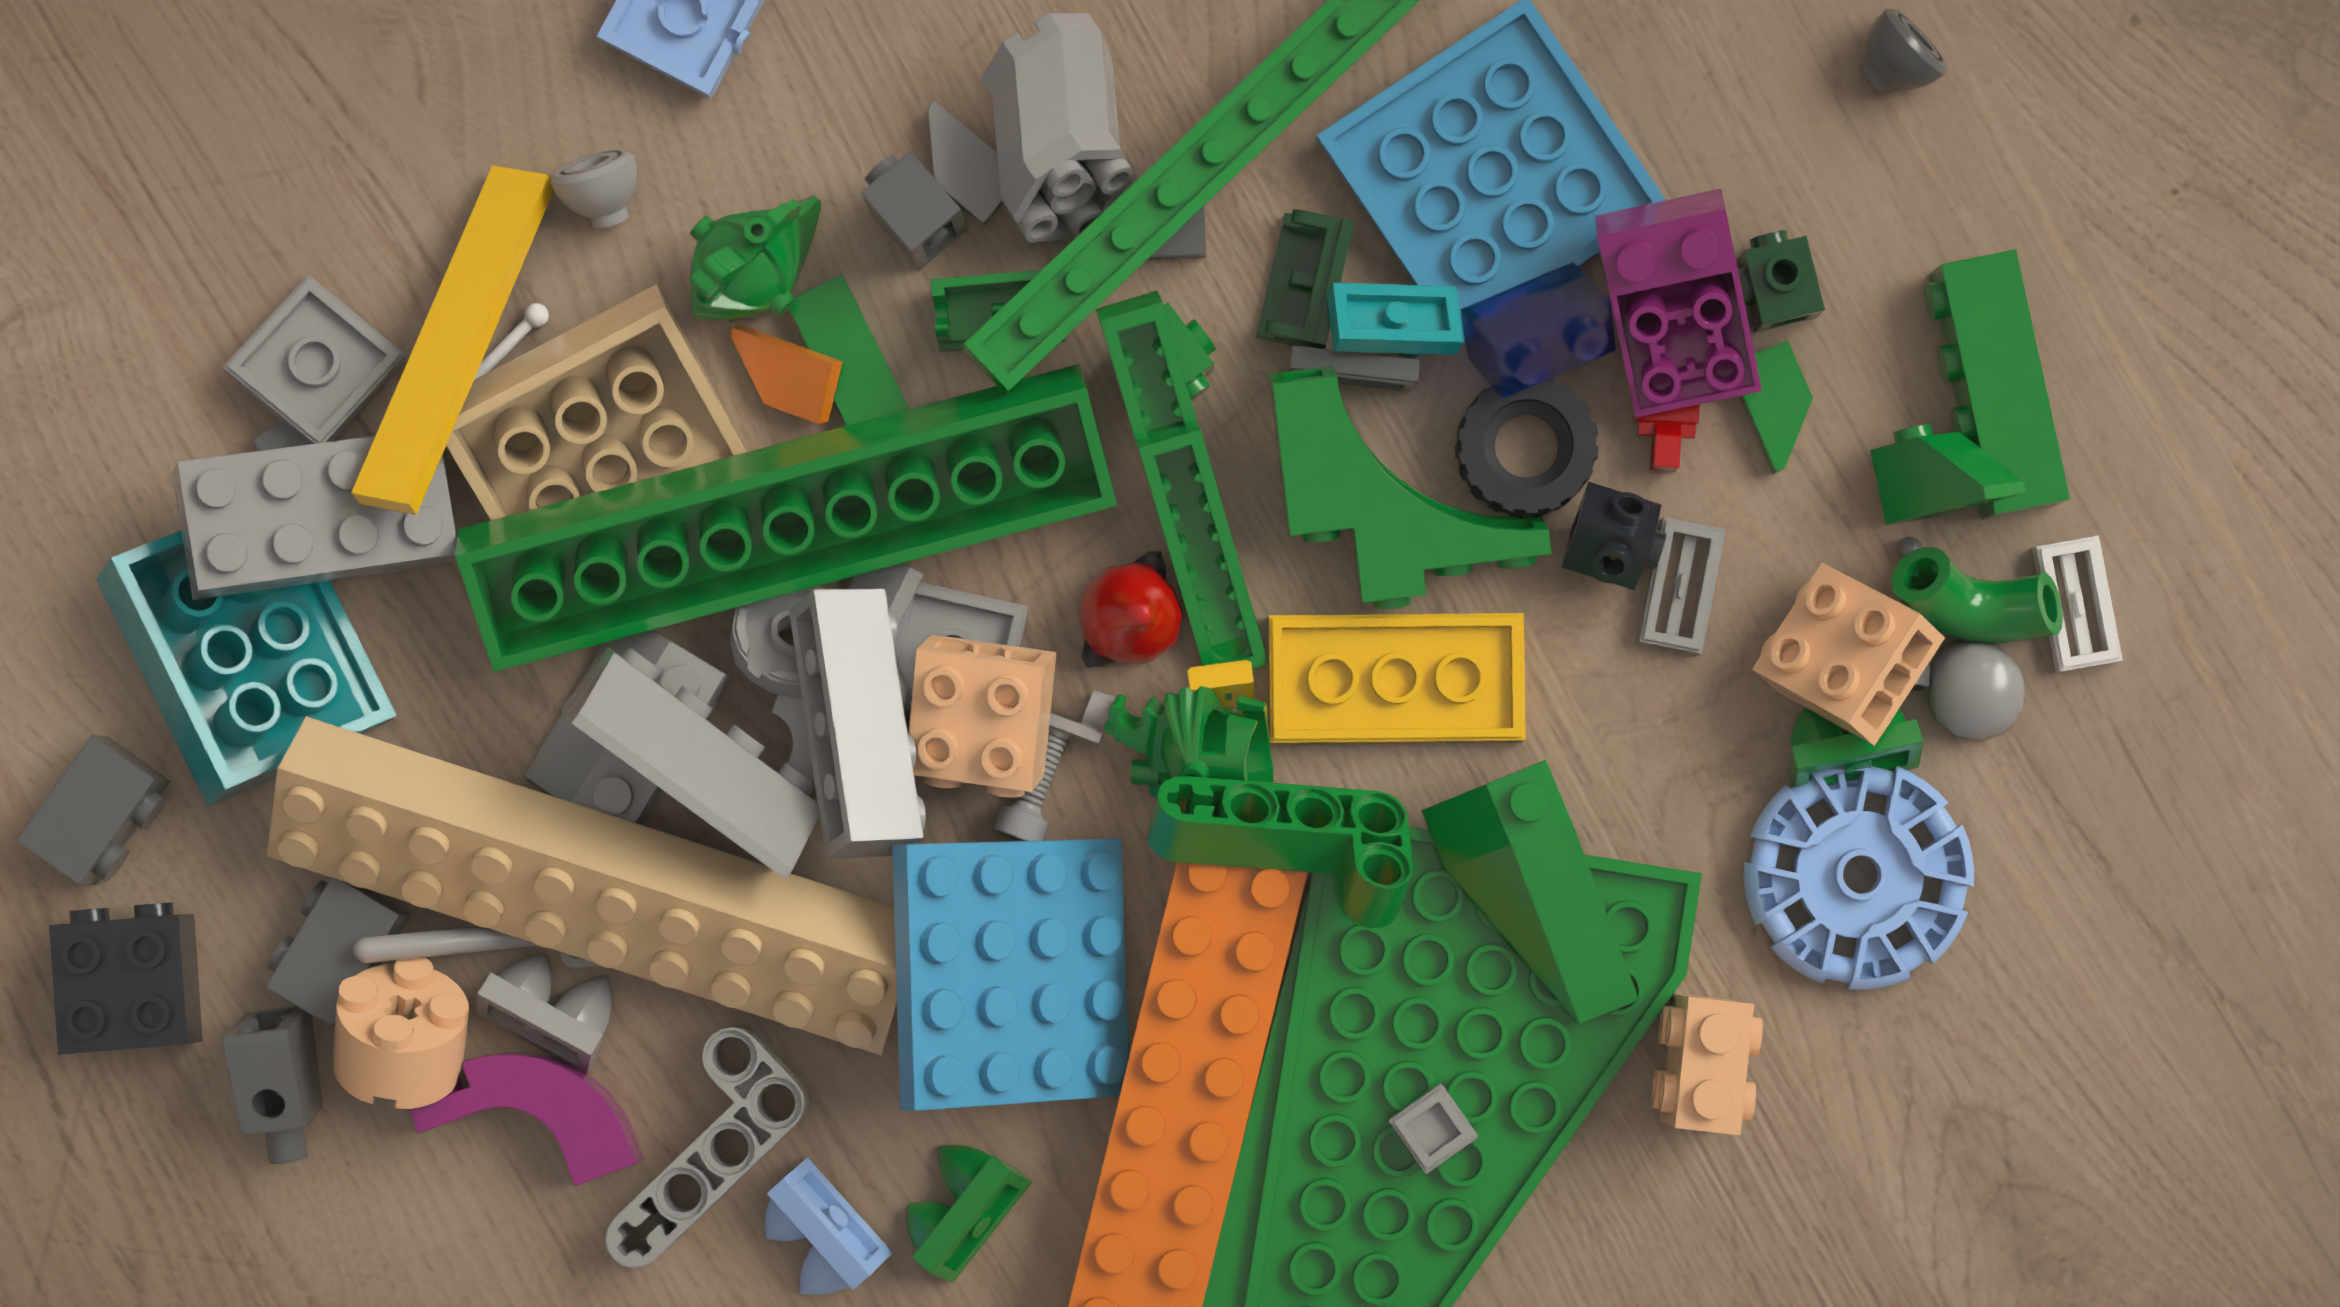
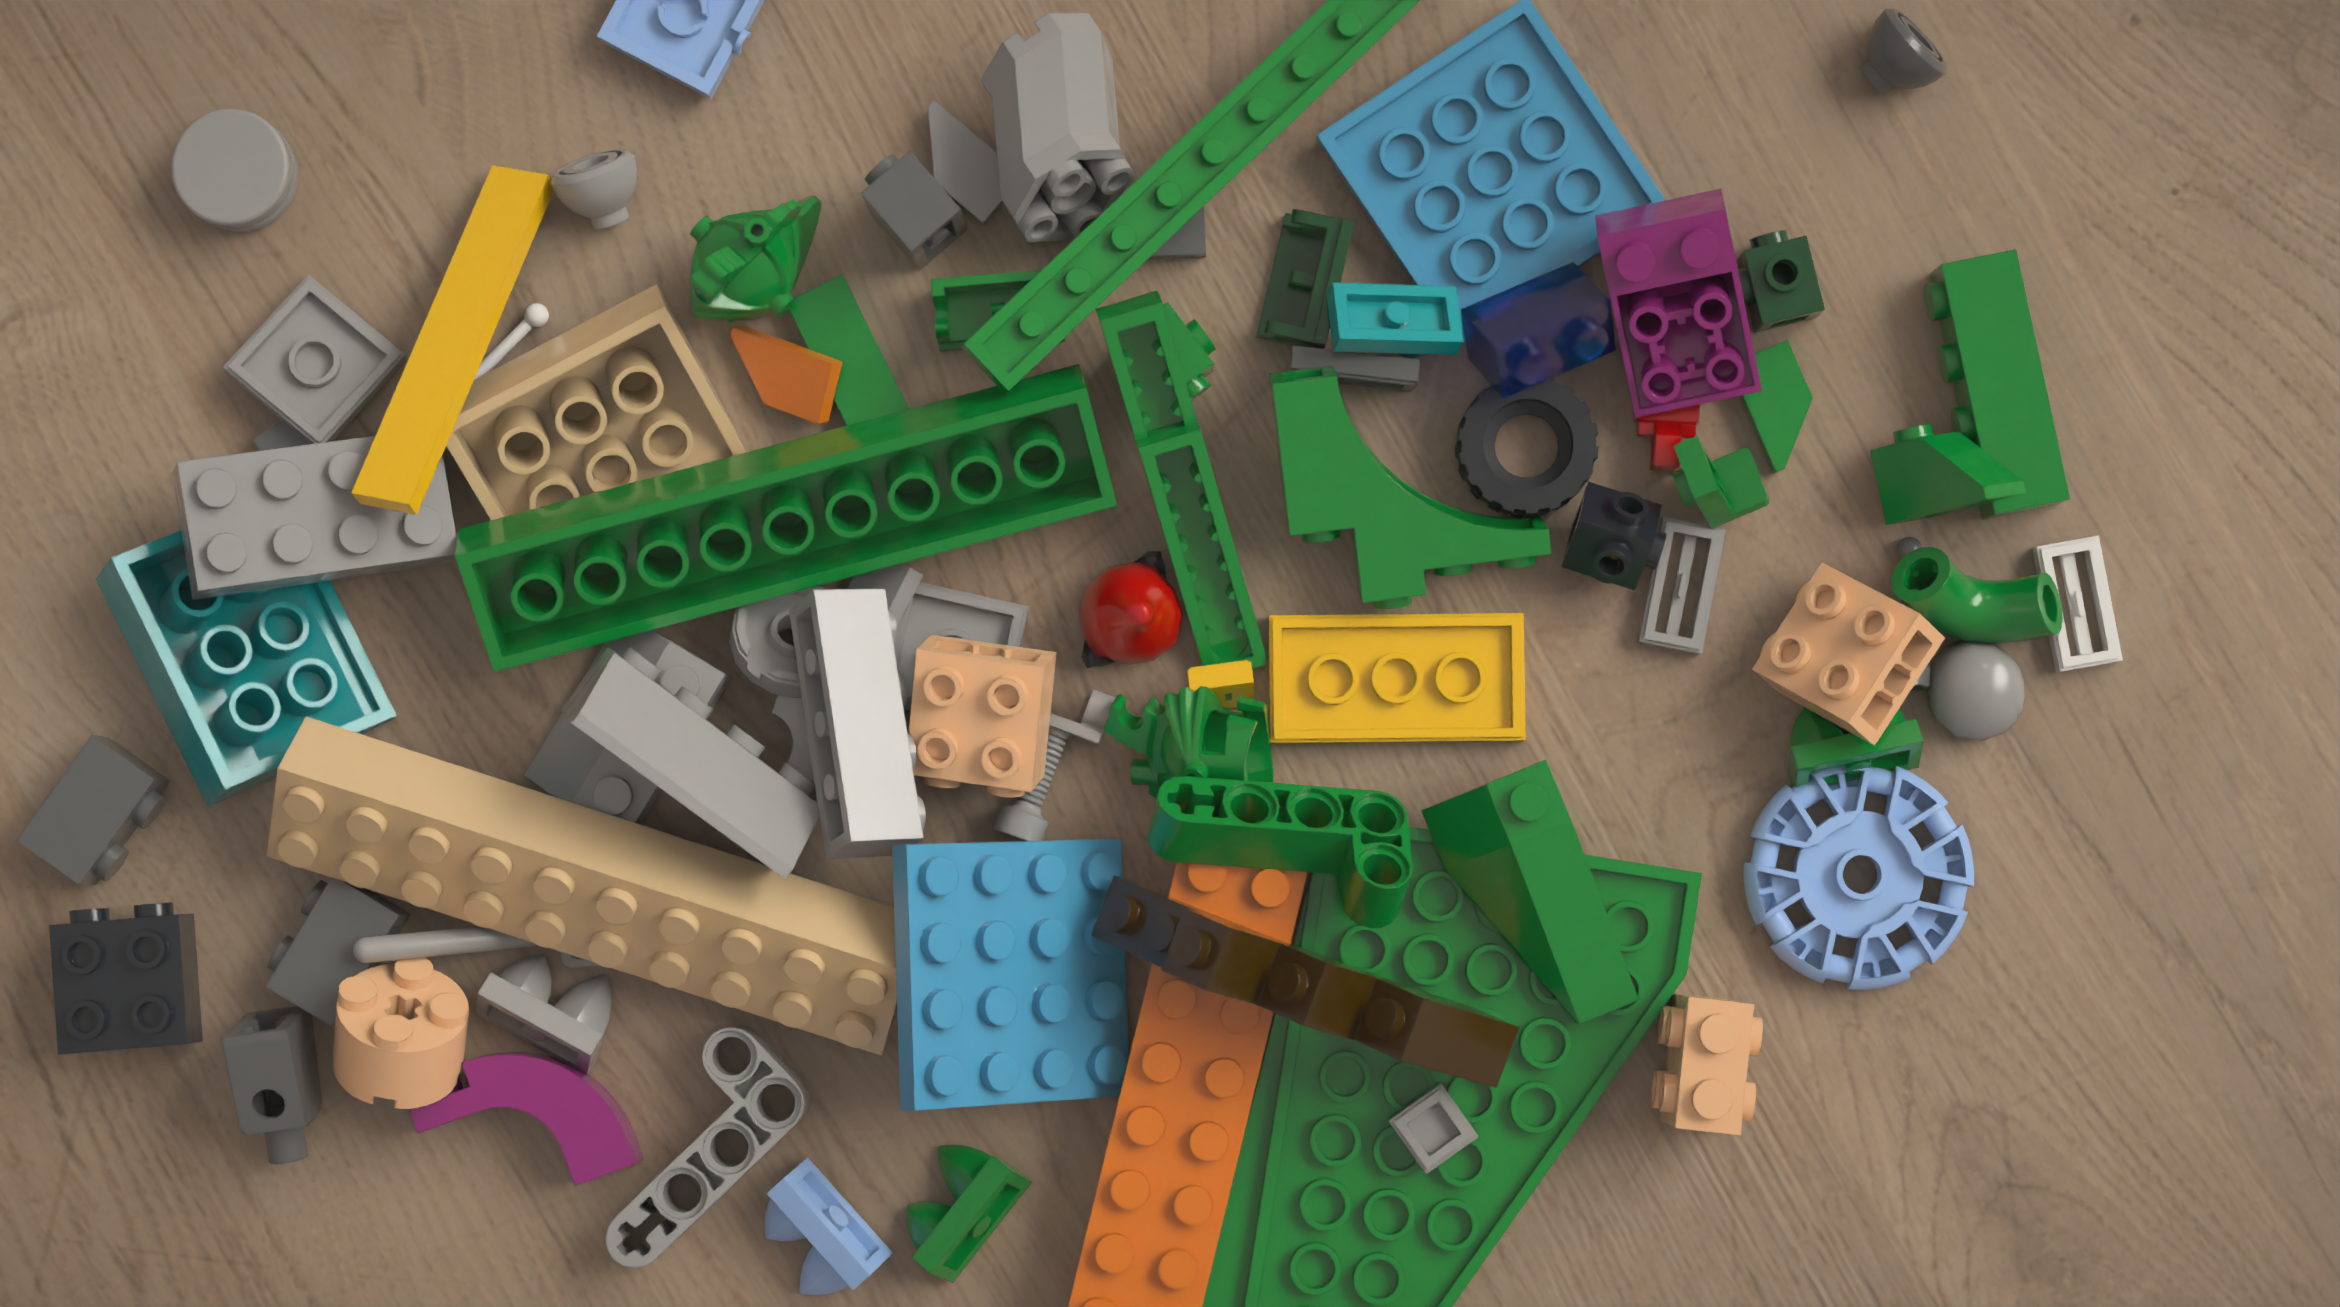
(234, 170): none -> light grey head
(1304, 985): none -> dark brown arch
(1719, 487): none -> green bracket

